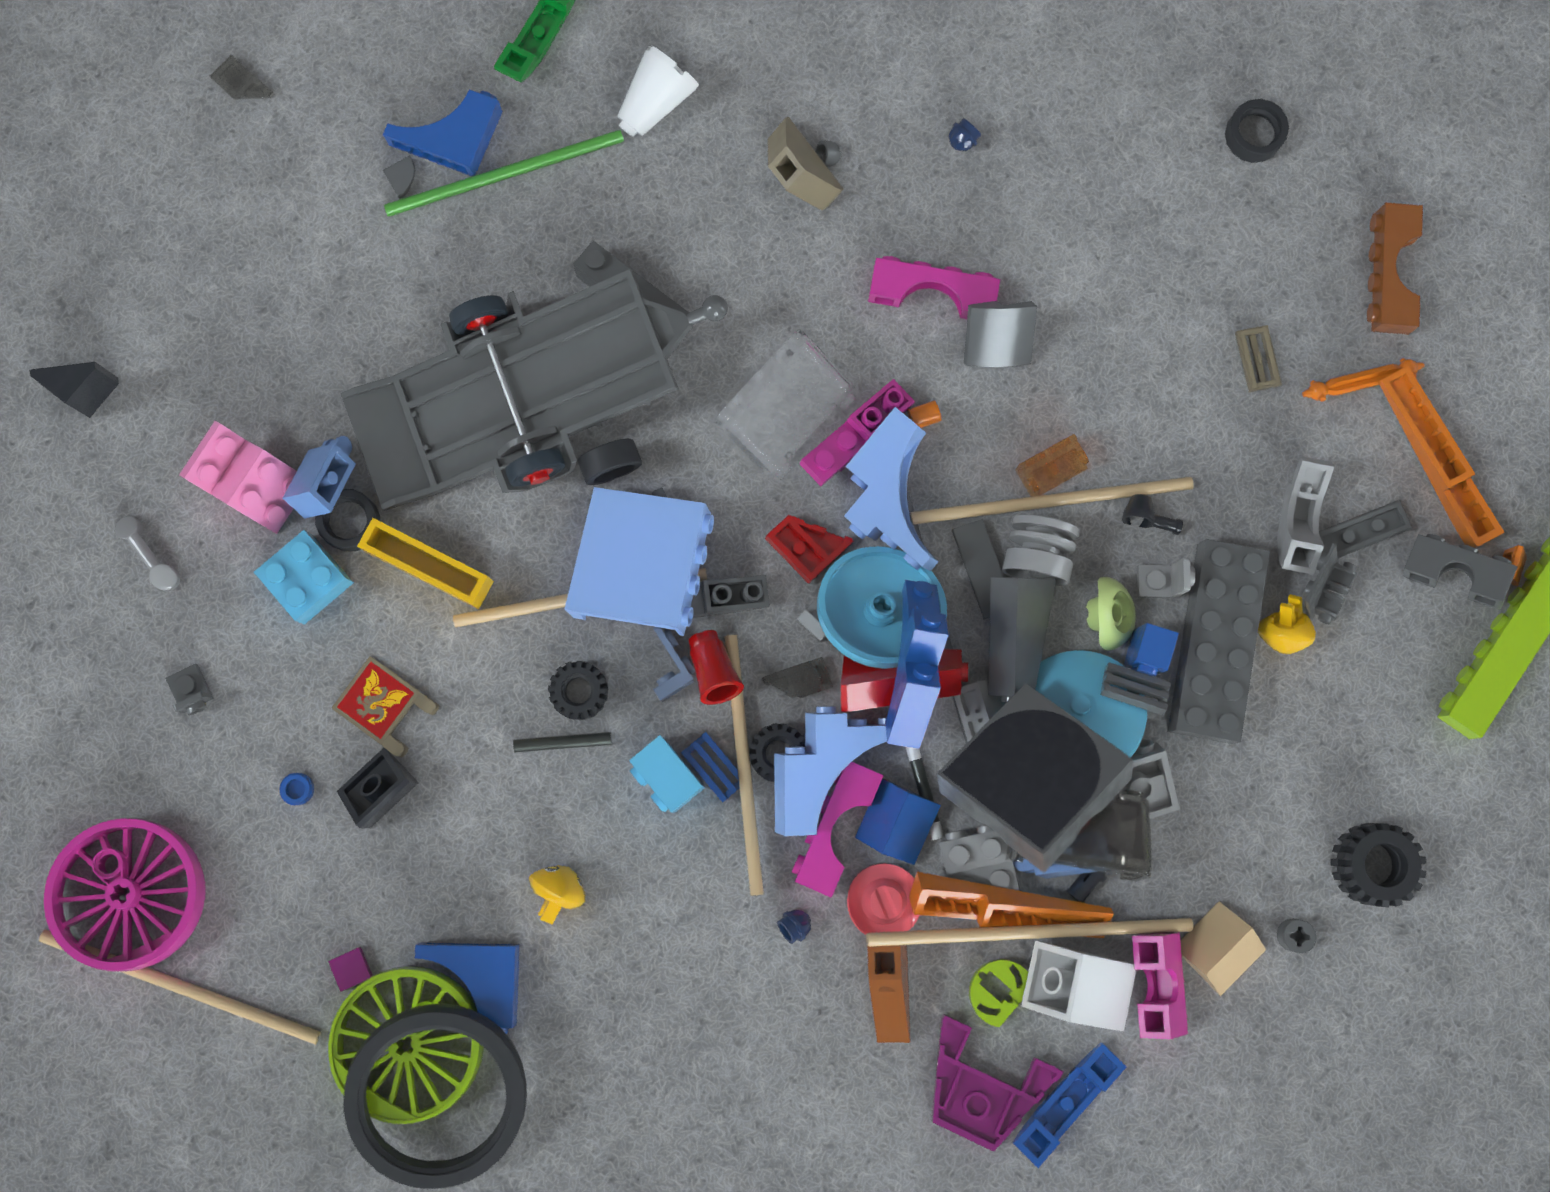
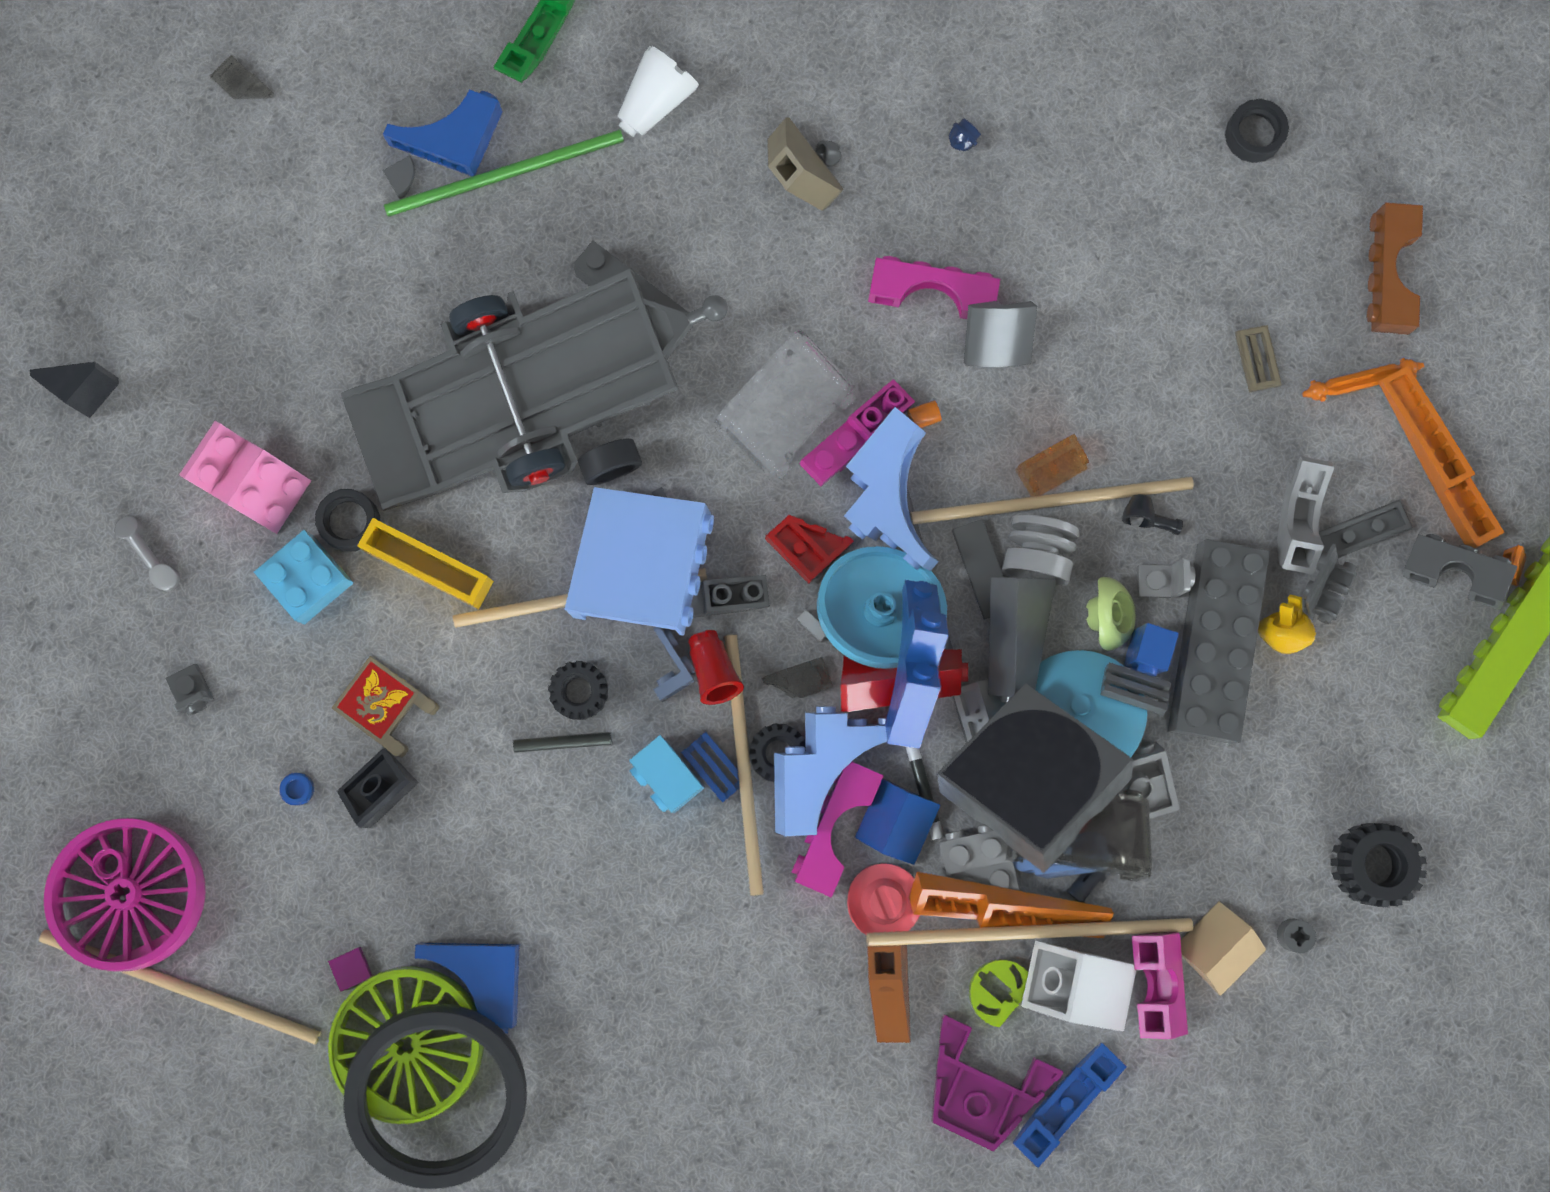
(321, 478): medium blue brick -> none
(559, 888): yellow piece -> none
(794, 925): dark blue plate -> none

